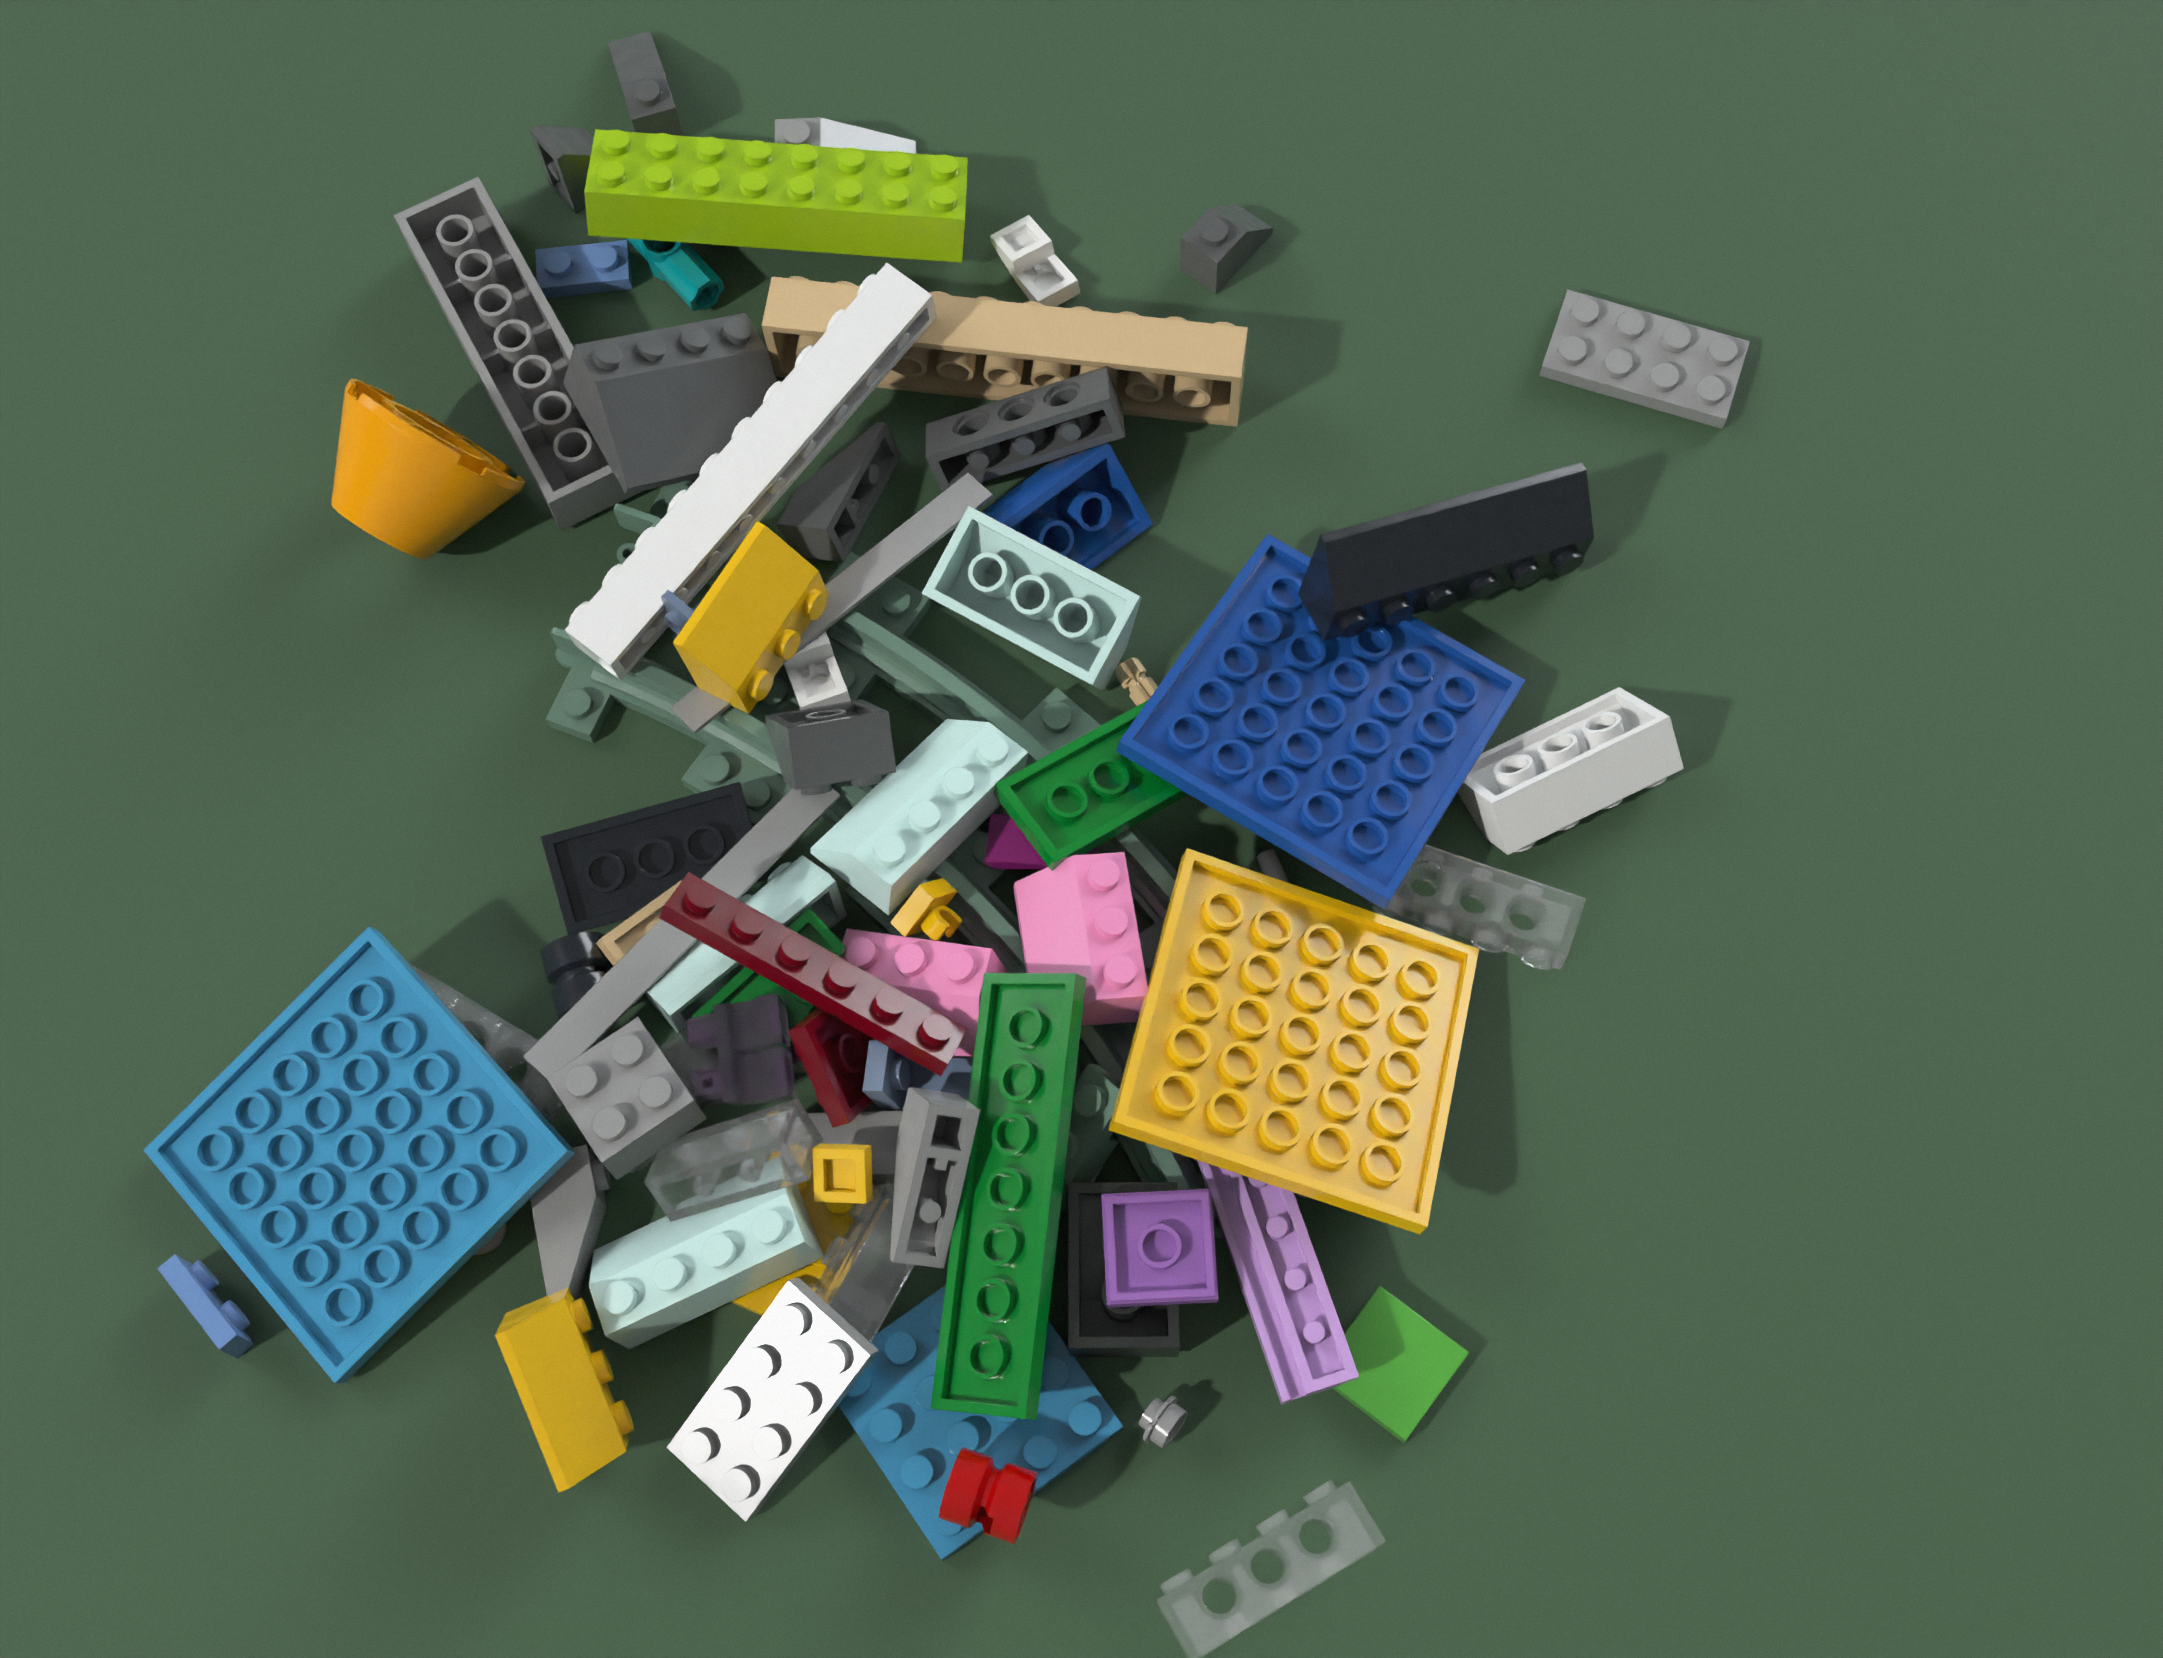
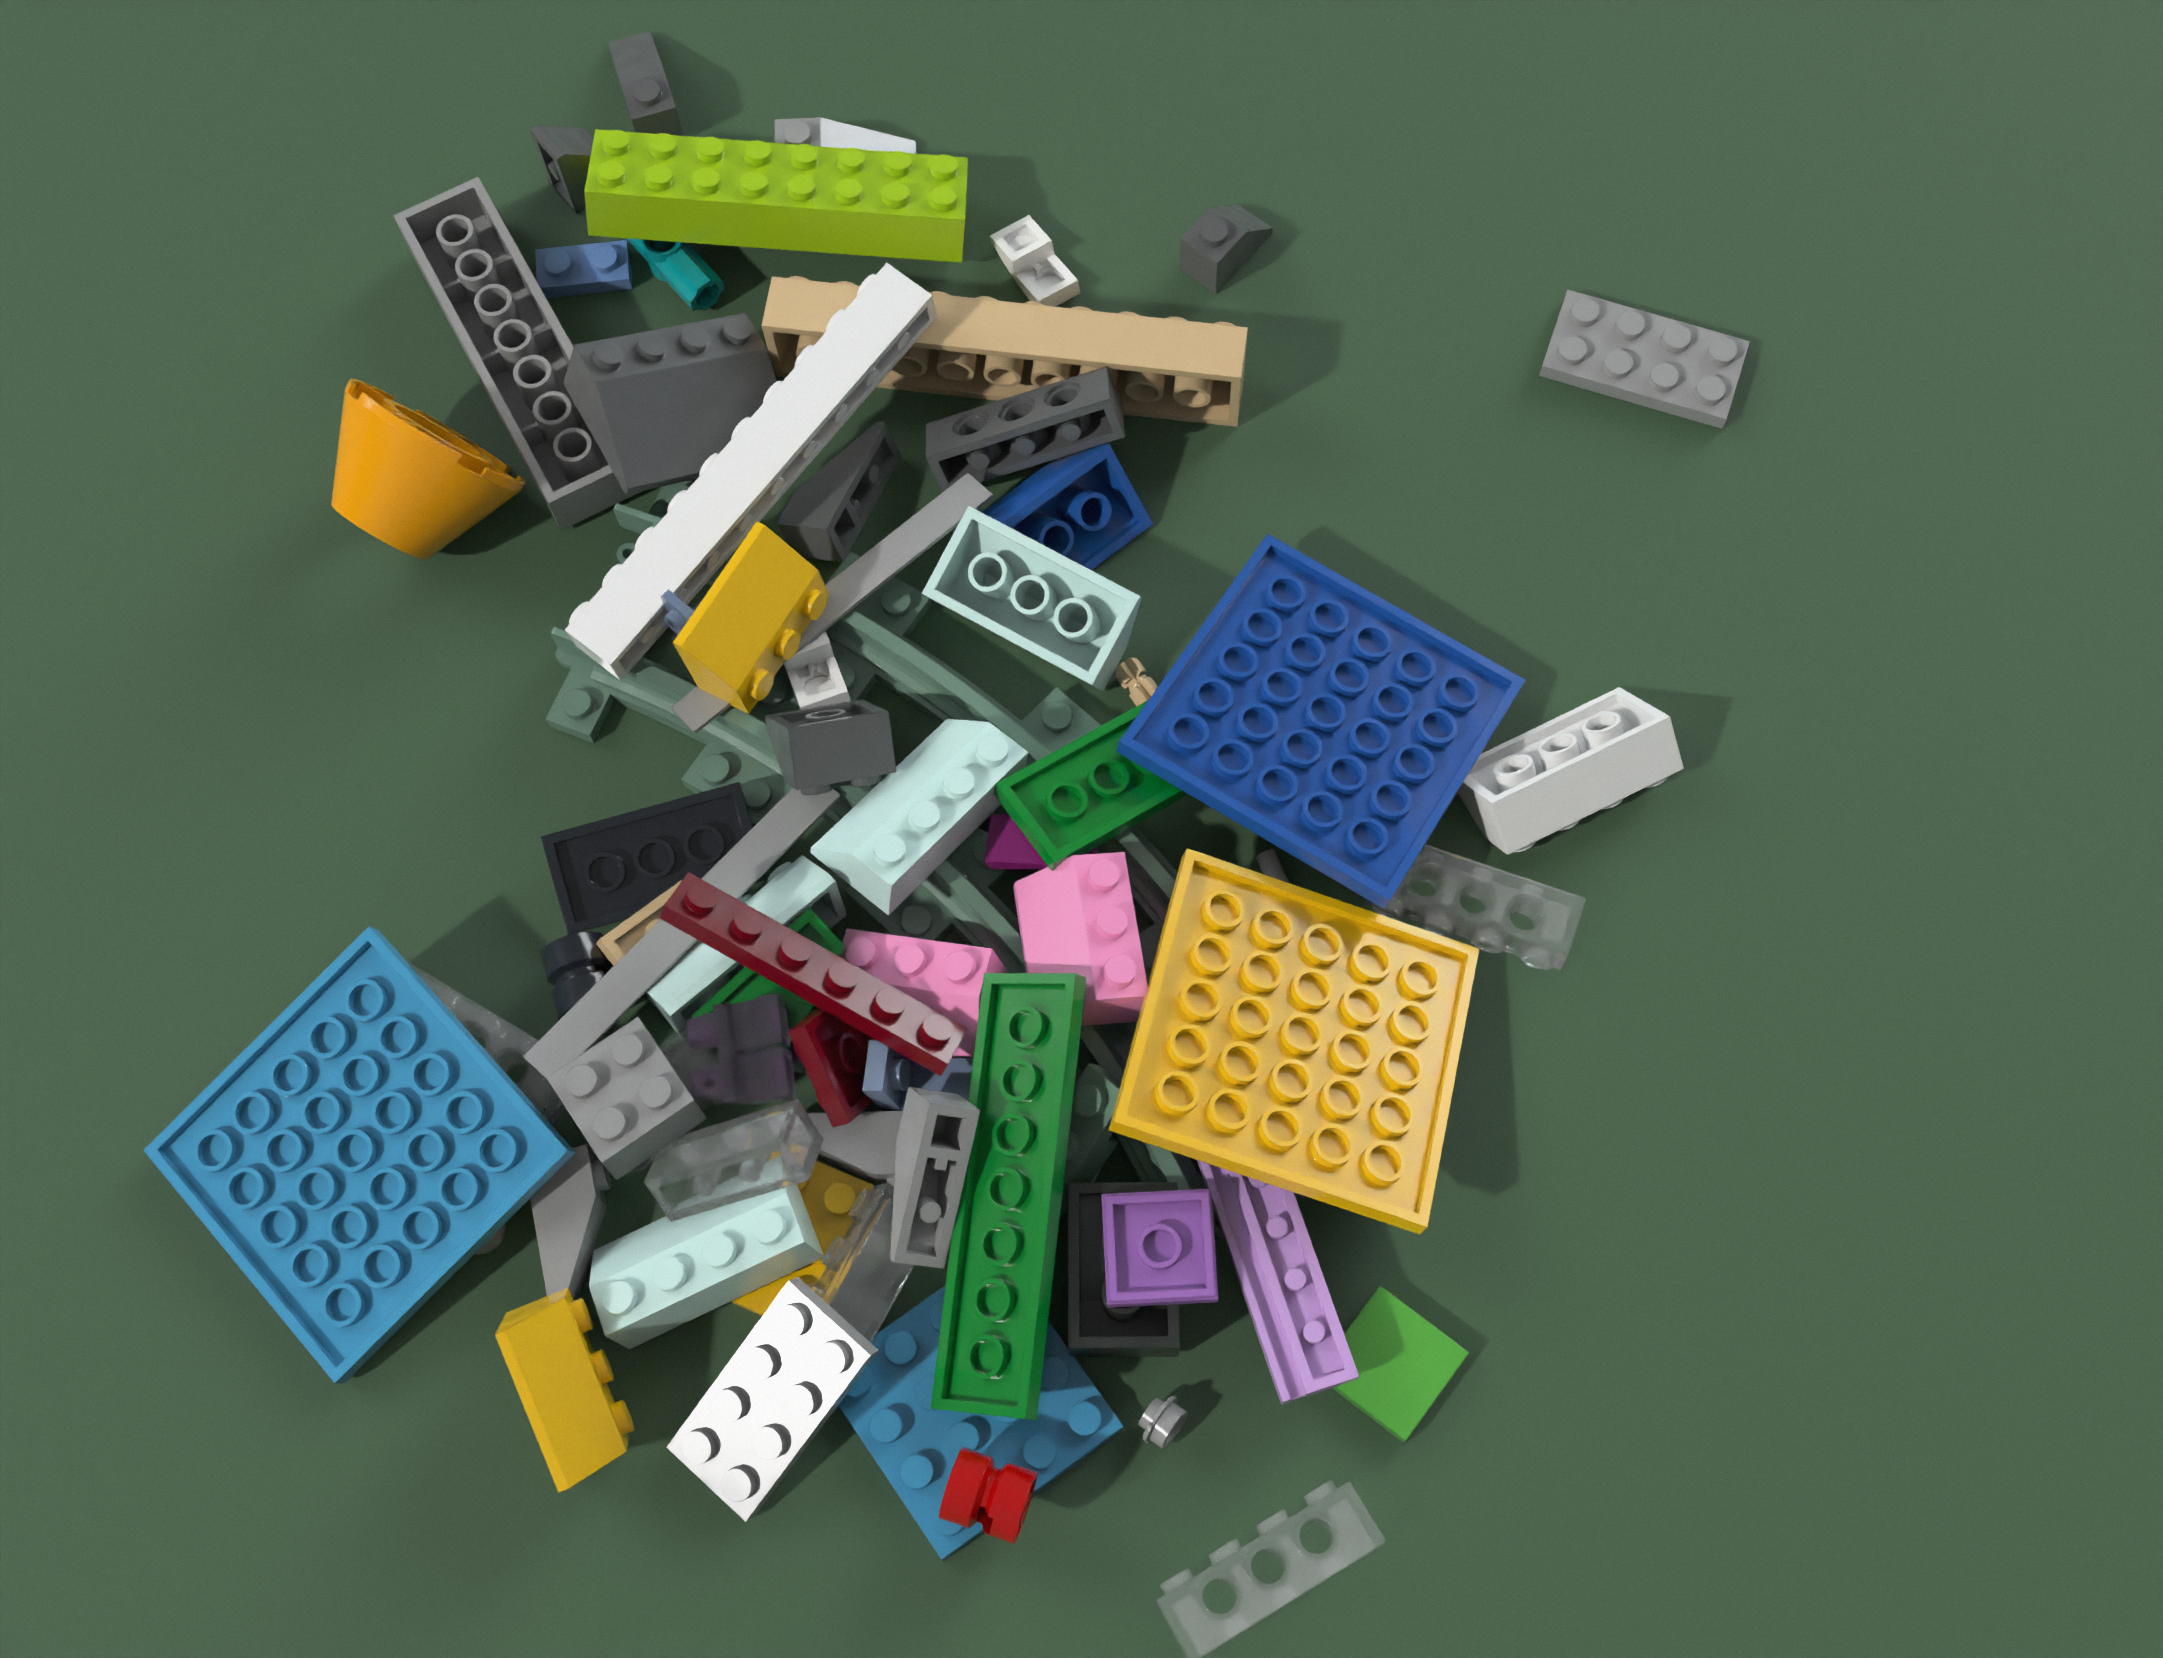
(220, 1320): medium blue plate -> none
(842, 1173): yellow tile -> none
(928, 911): yellow tile -> none
(1448, 552): black slope -> none

